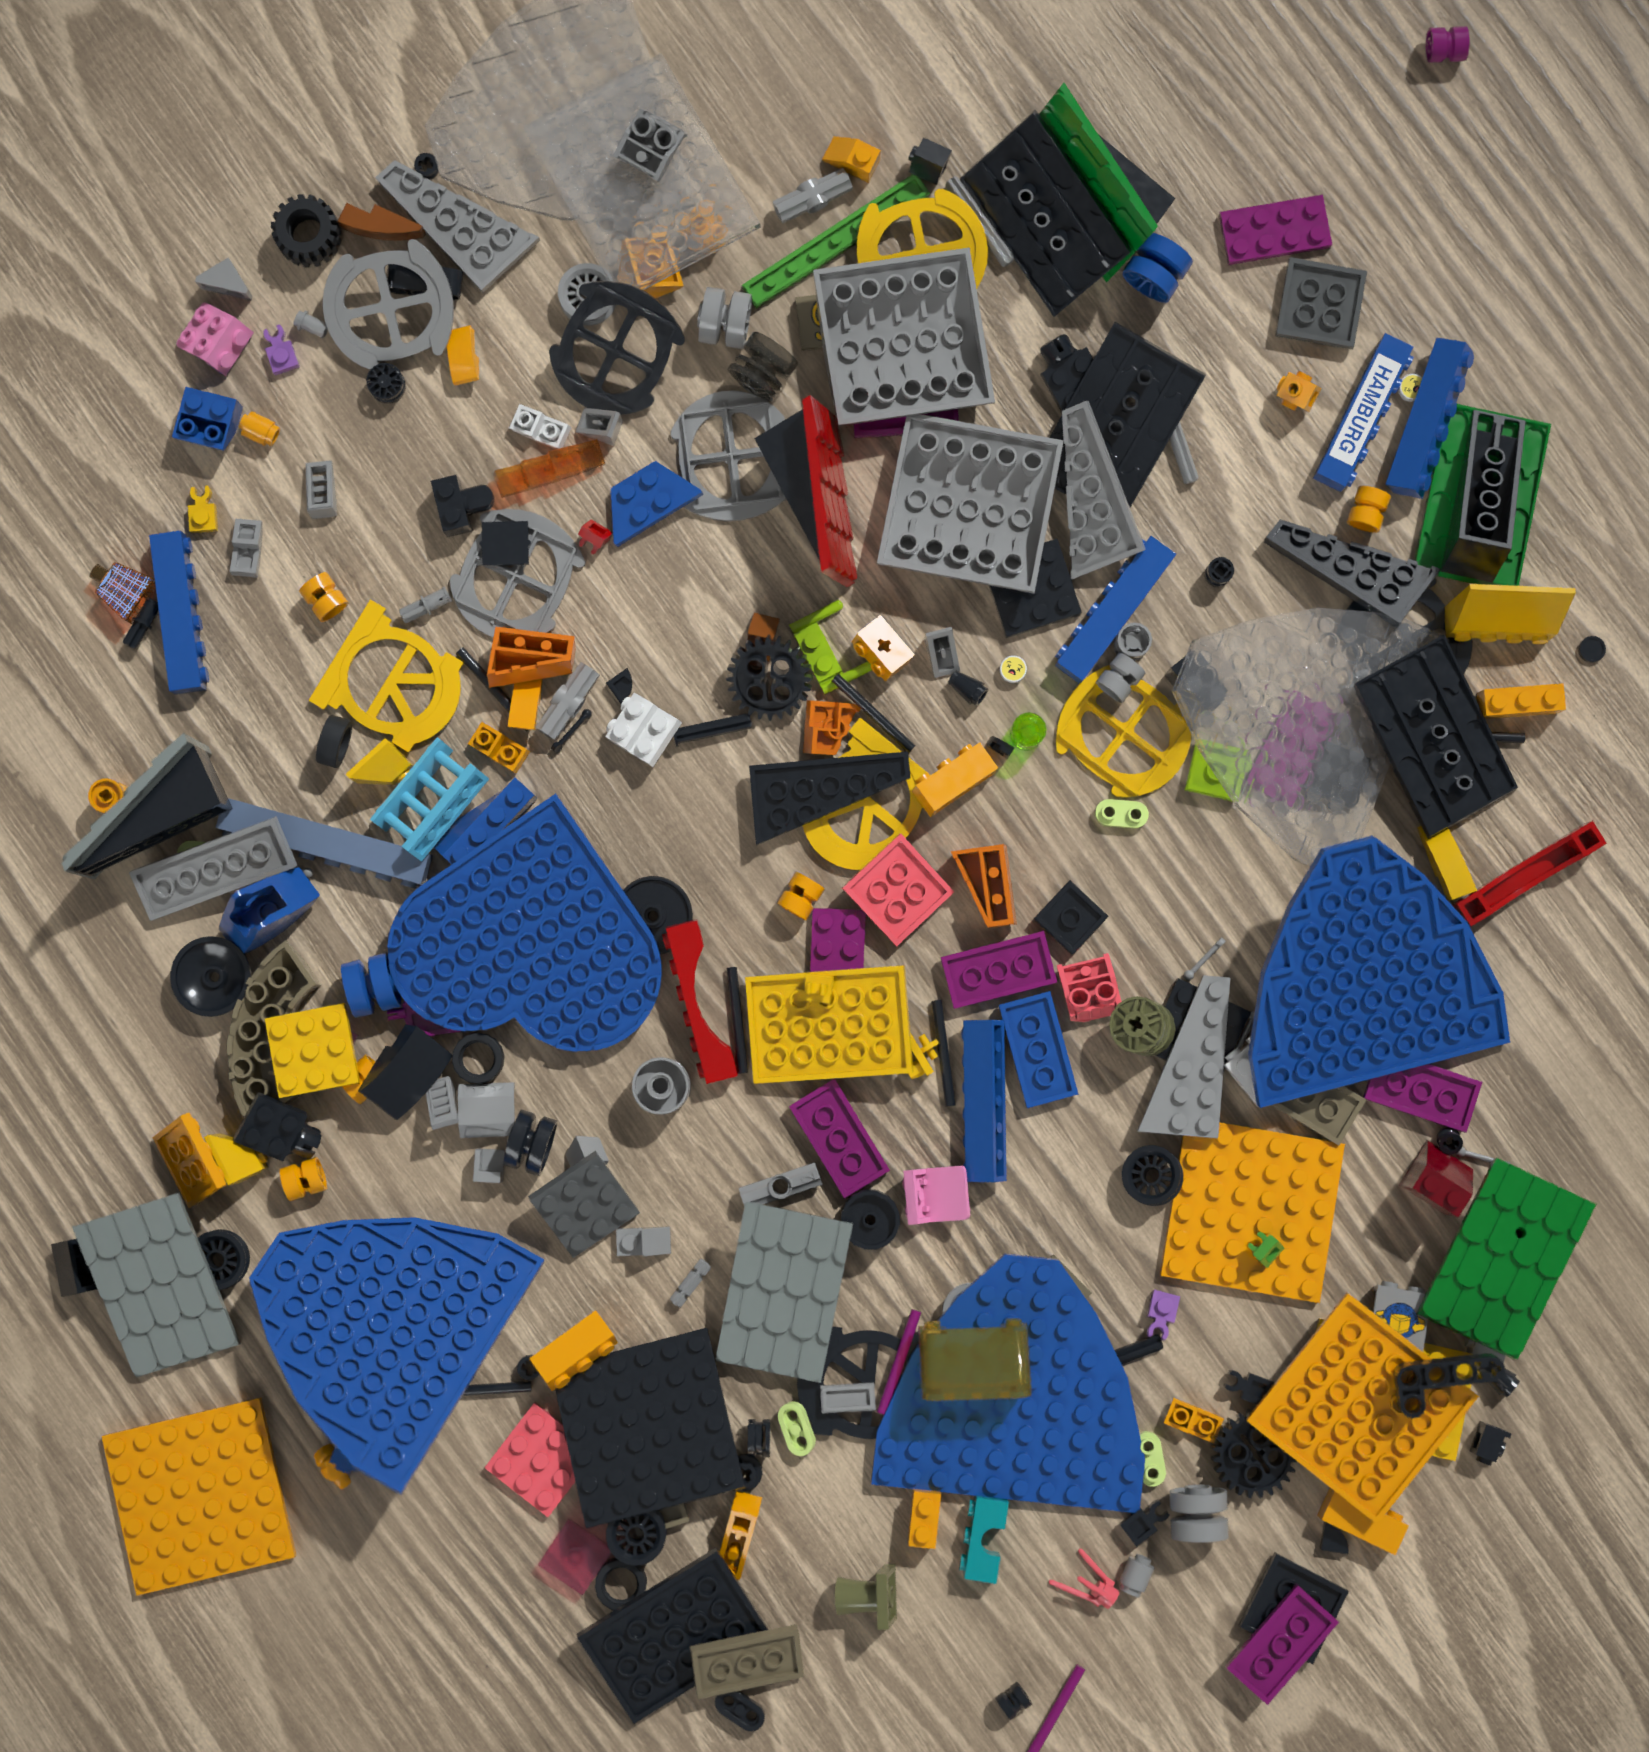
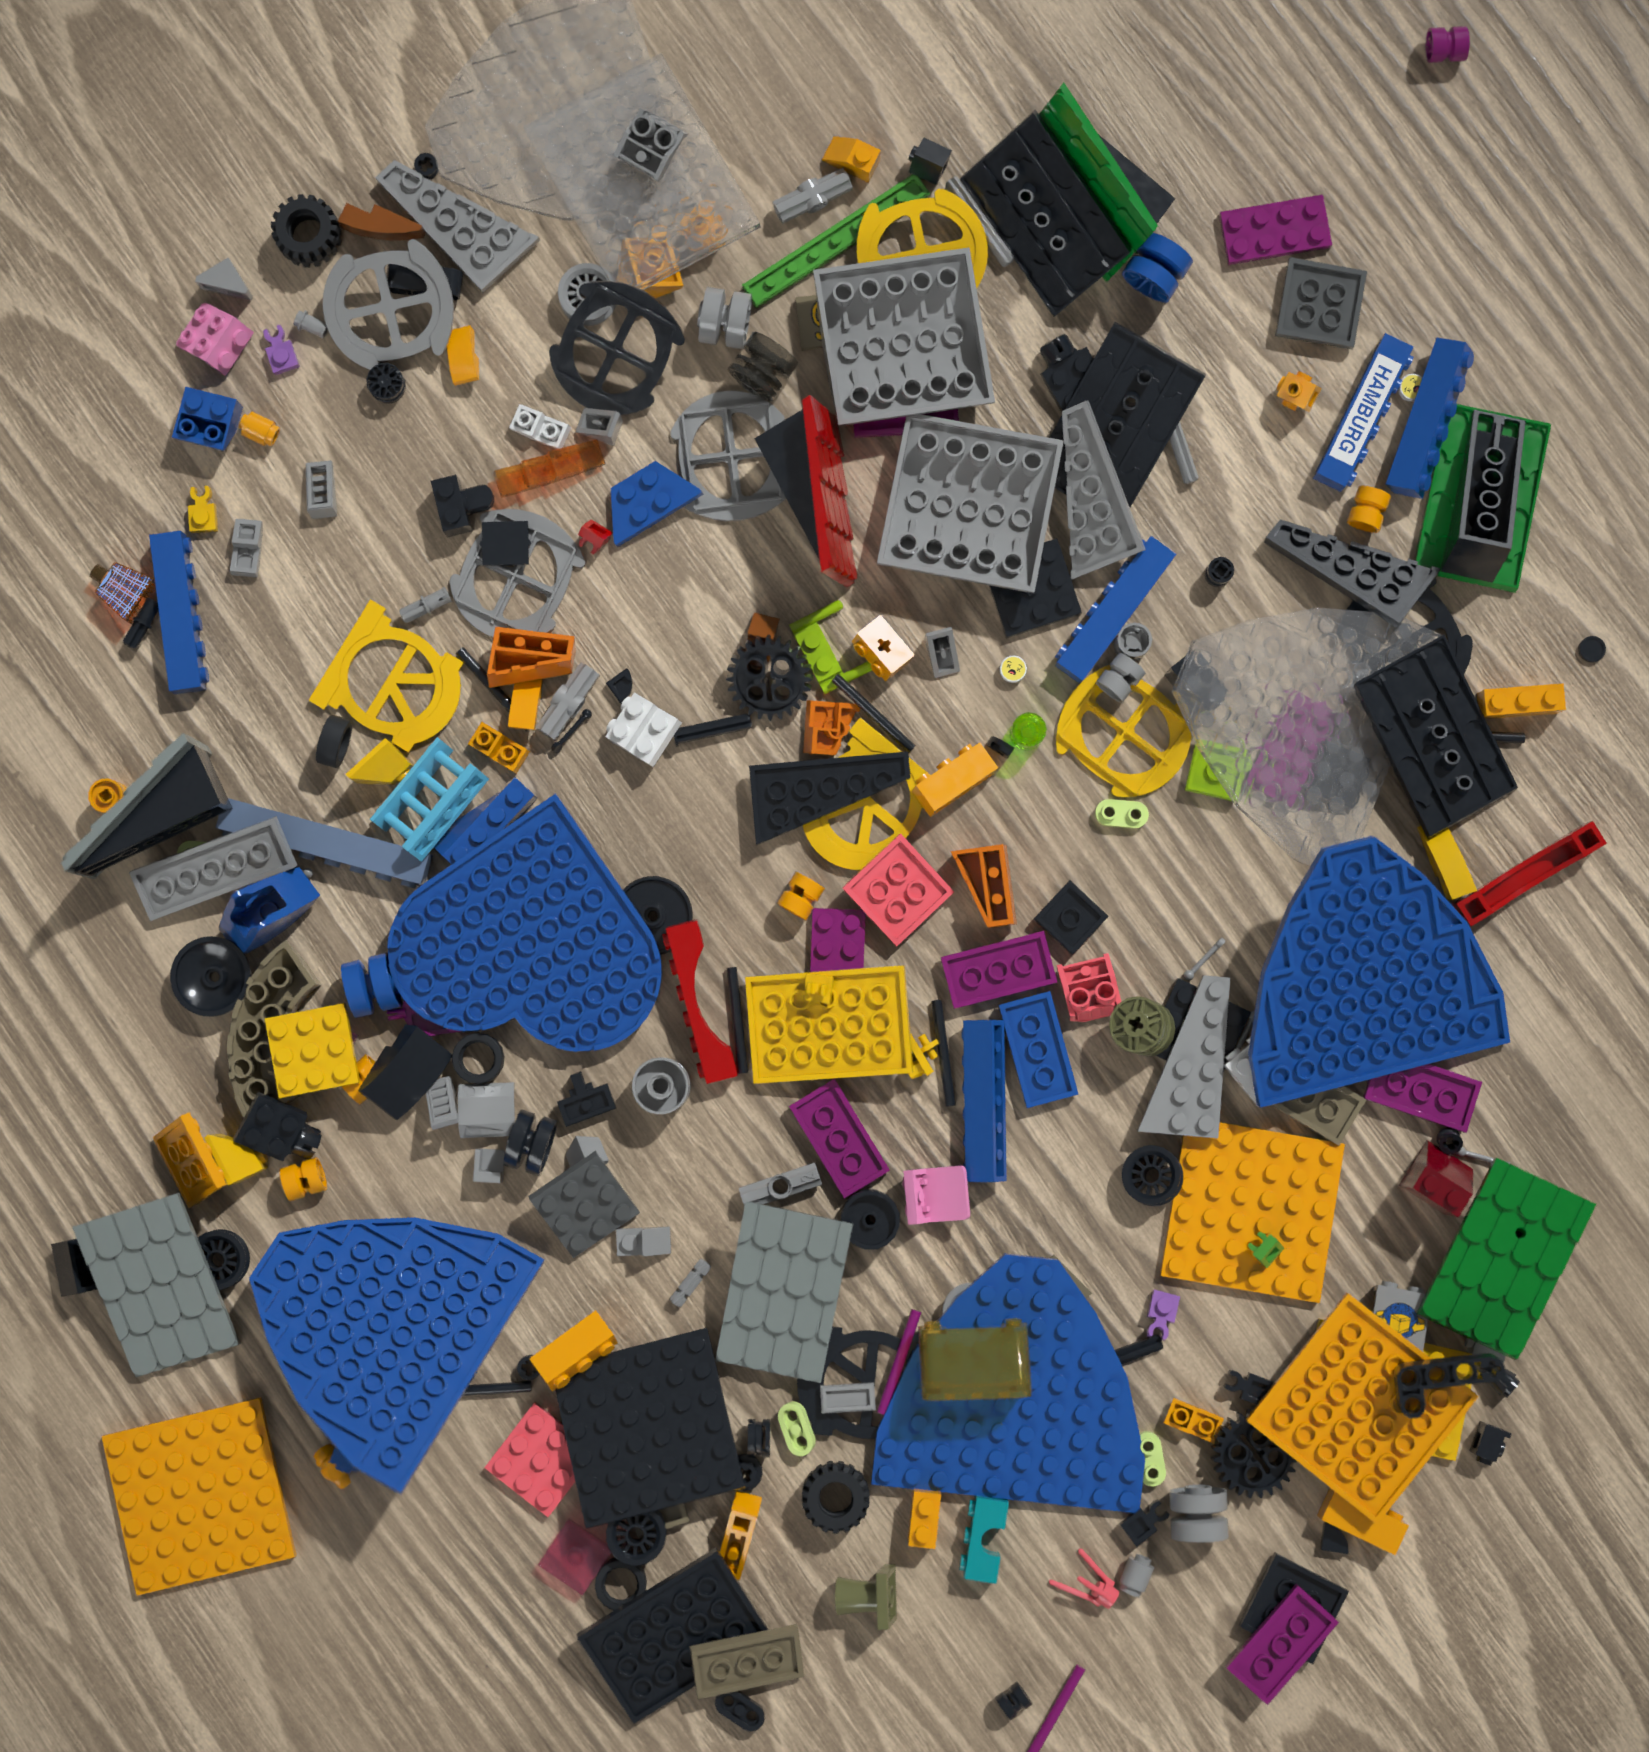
(327, 605): light orange wheel -> none
(585, 1101): none -> black hinge
(828, 1519): none -> black tyre
(968, 688): black cone -> none
(1507, 613): yellow slope -> none

